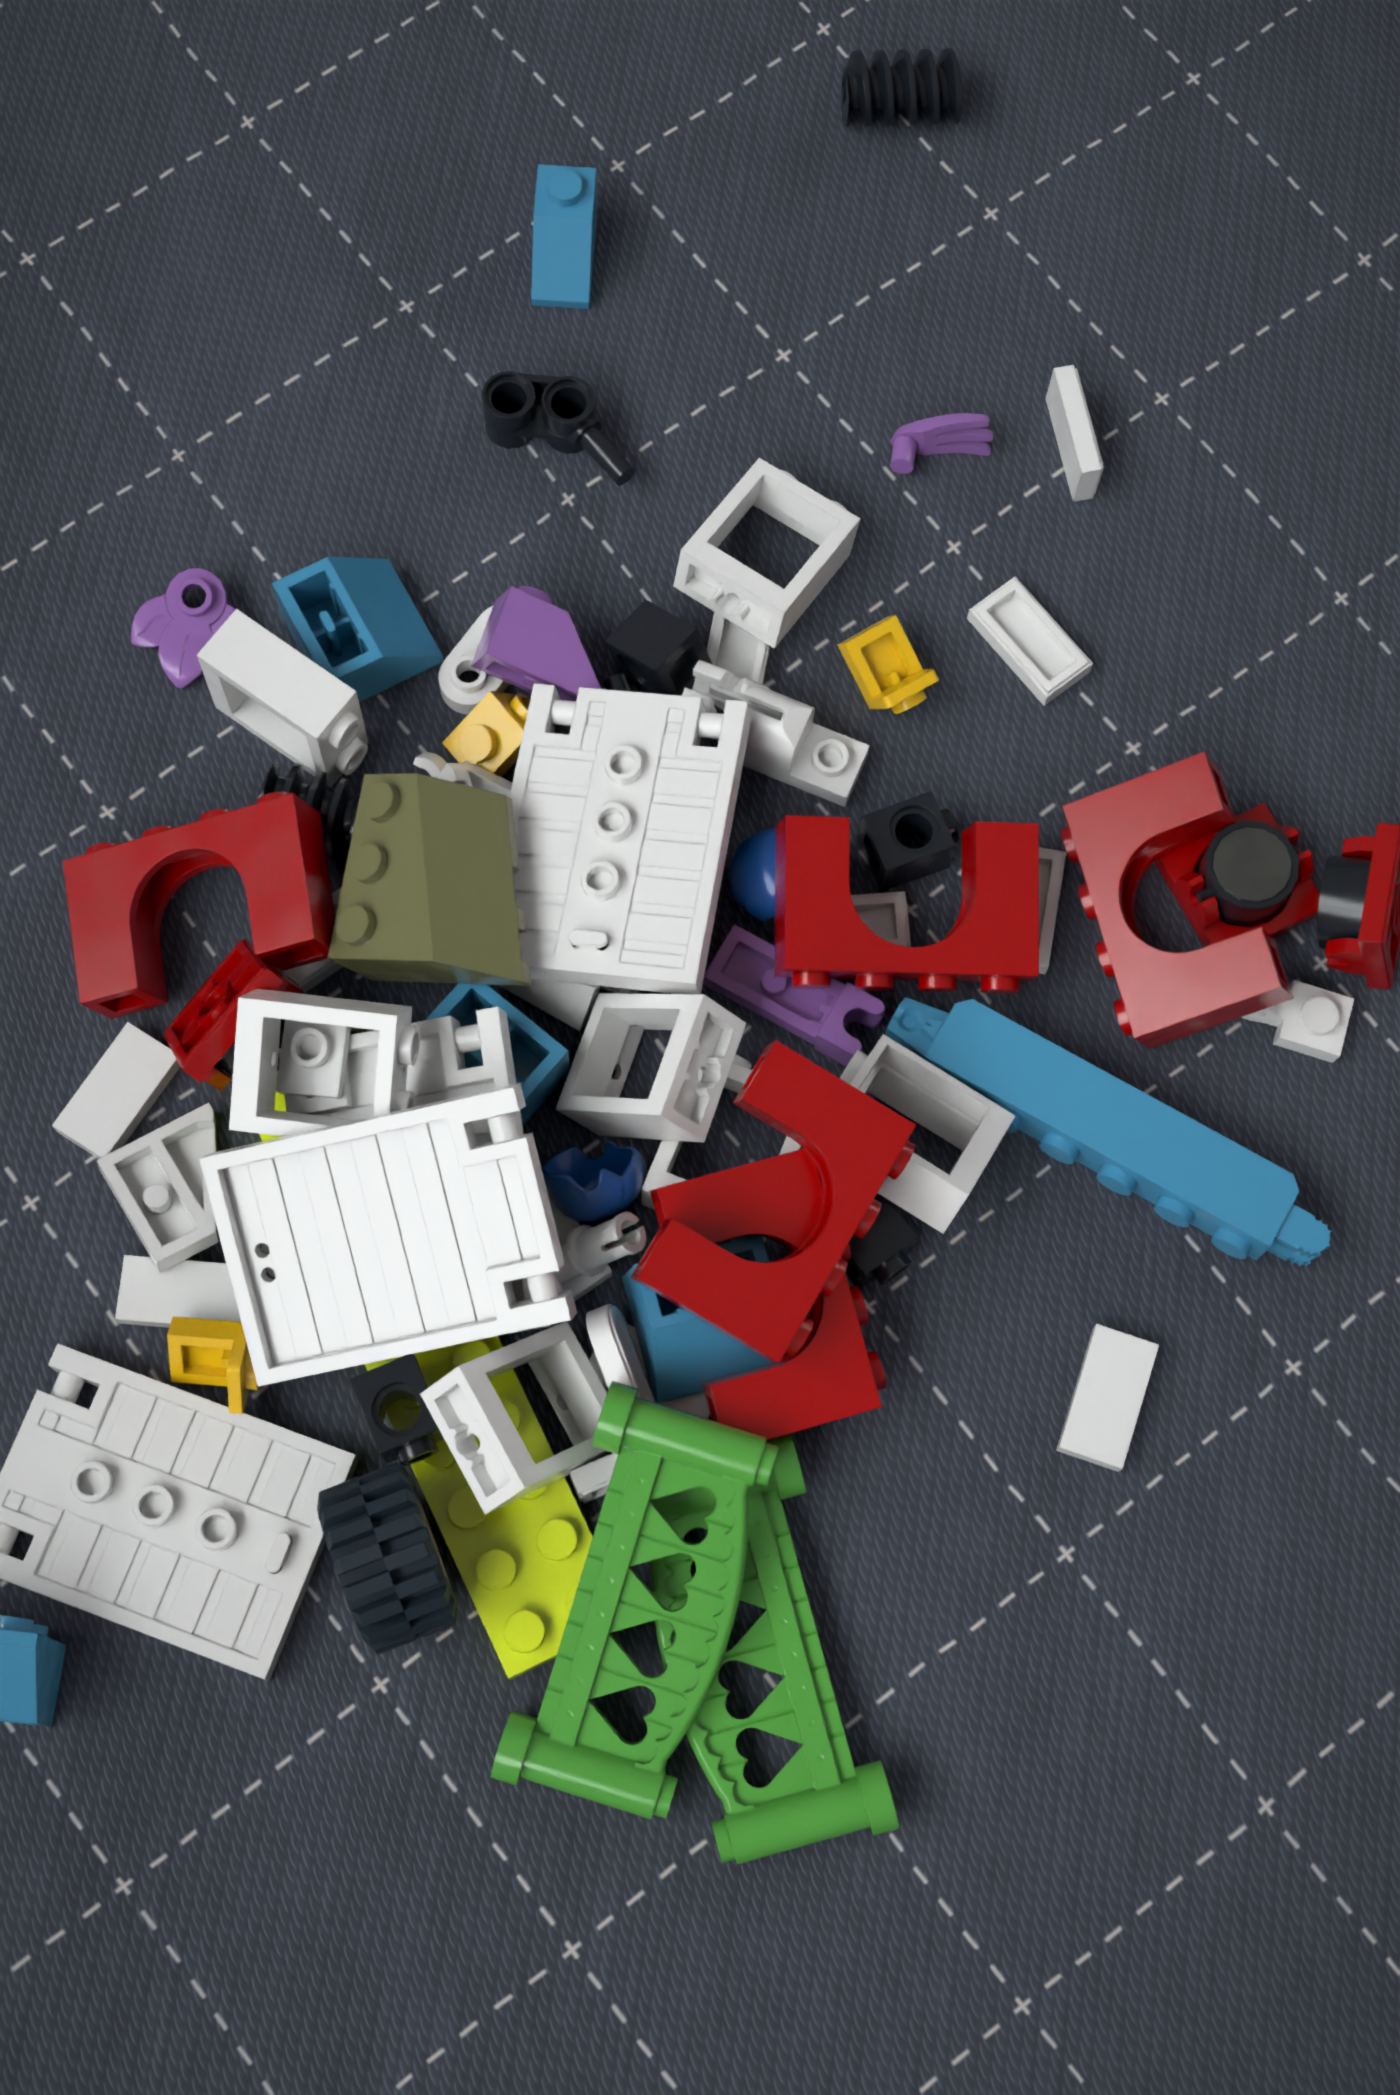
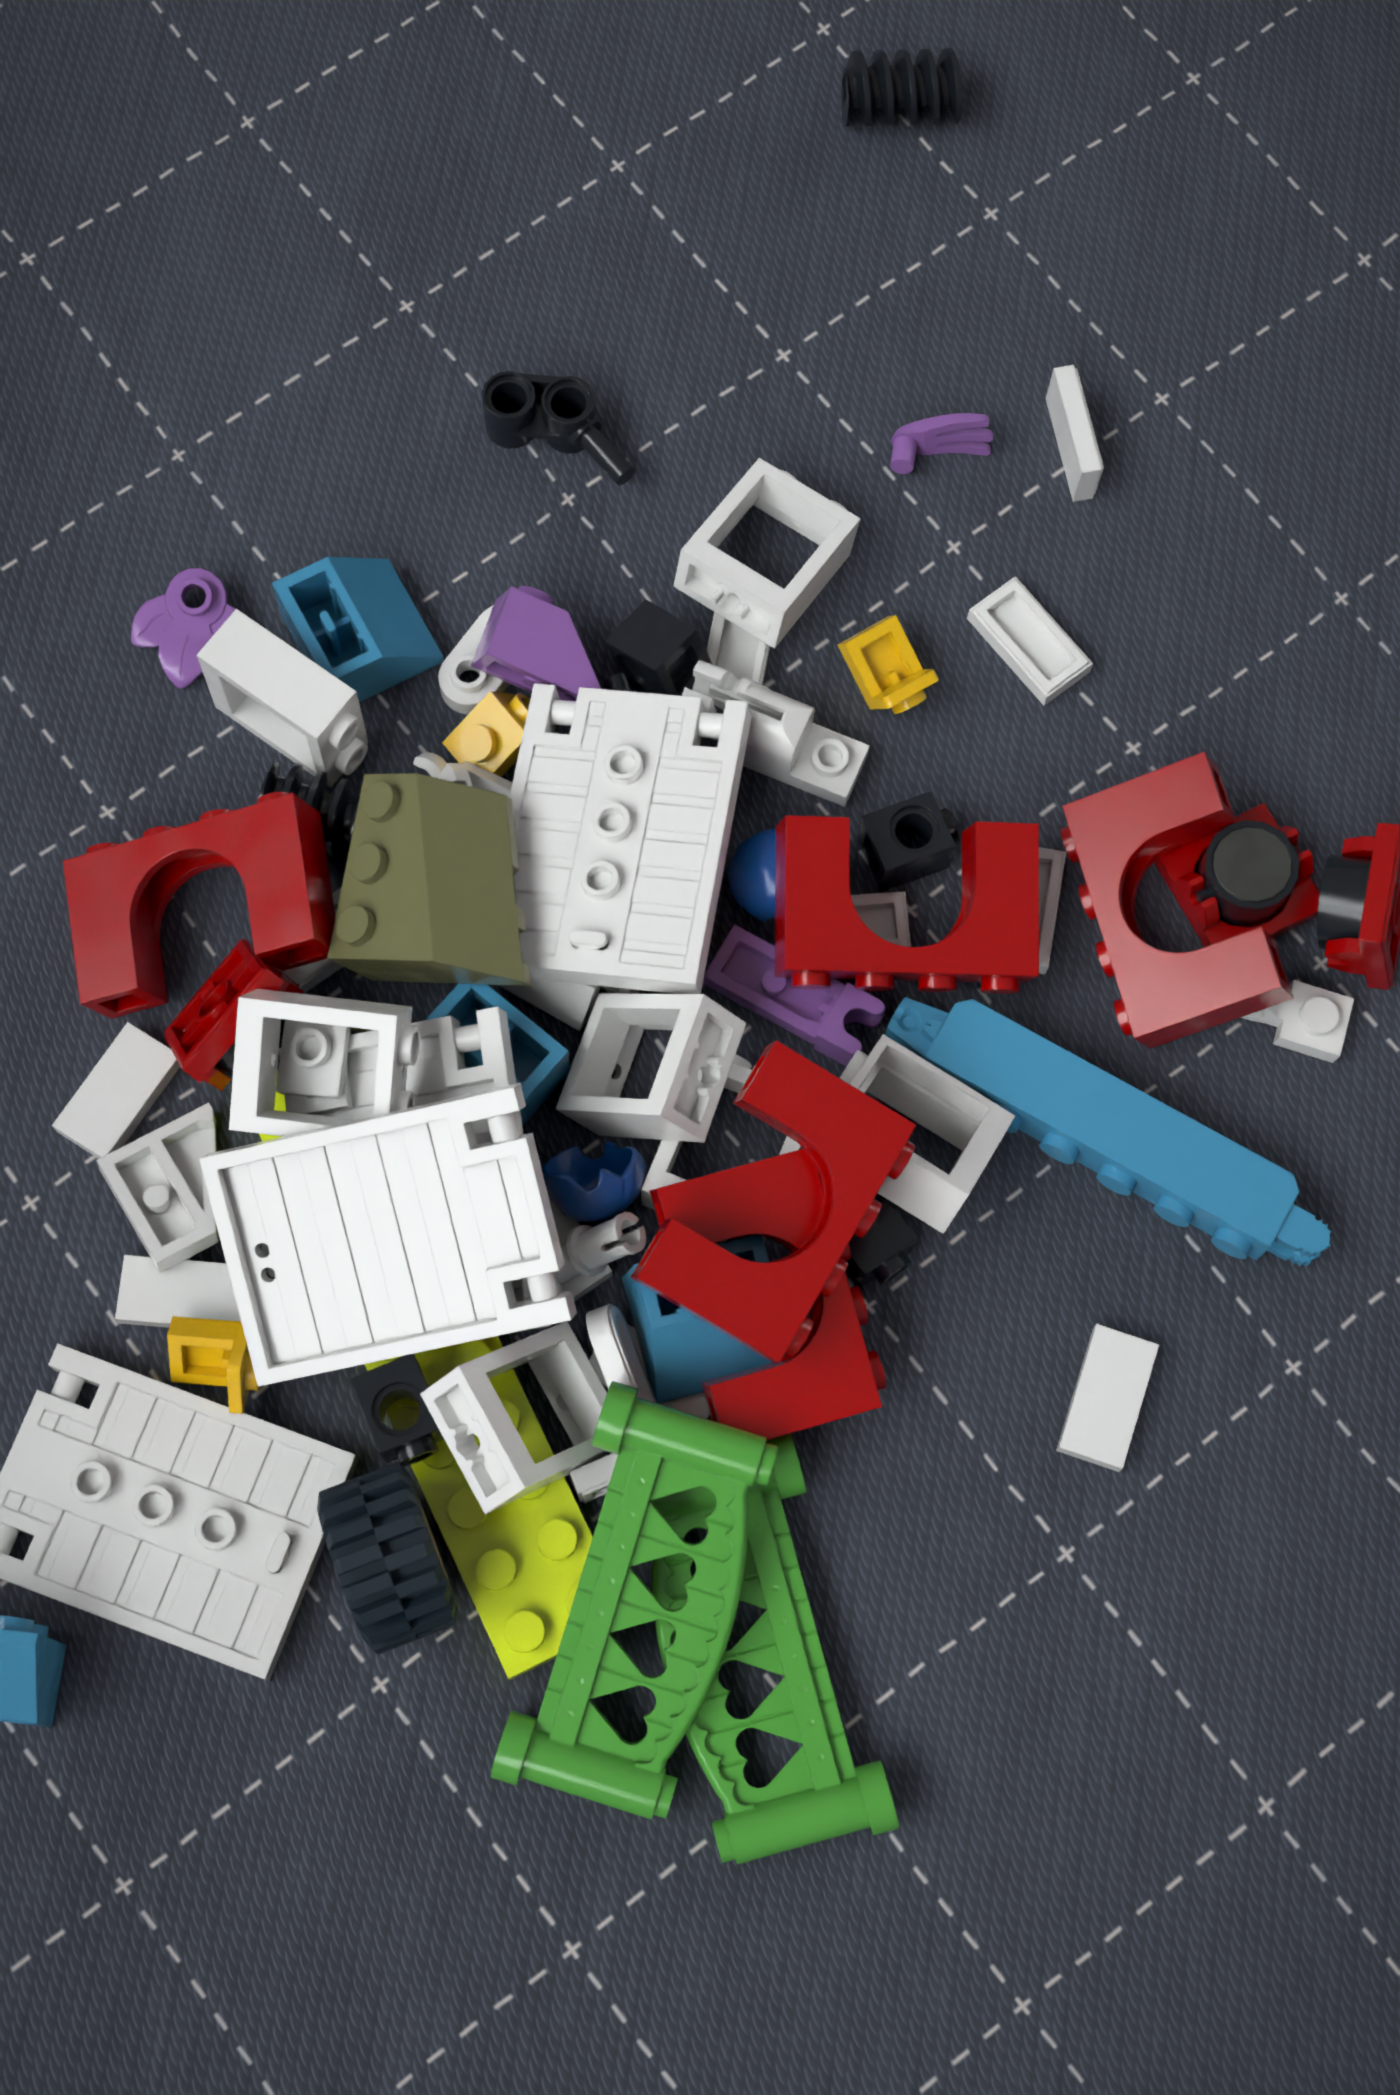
(564, 236): dark azure slope -> none

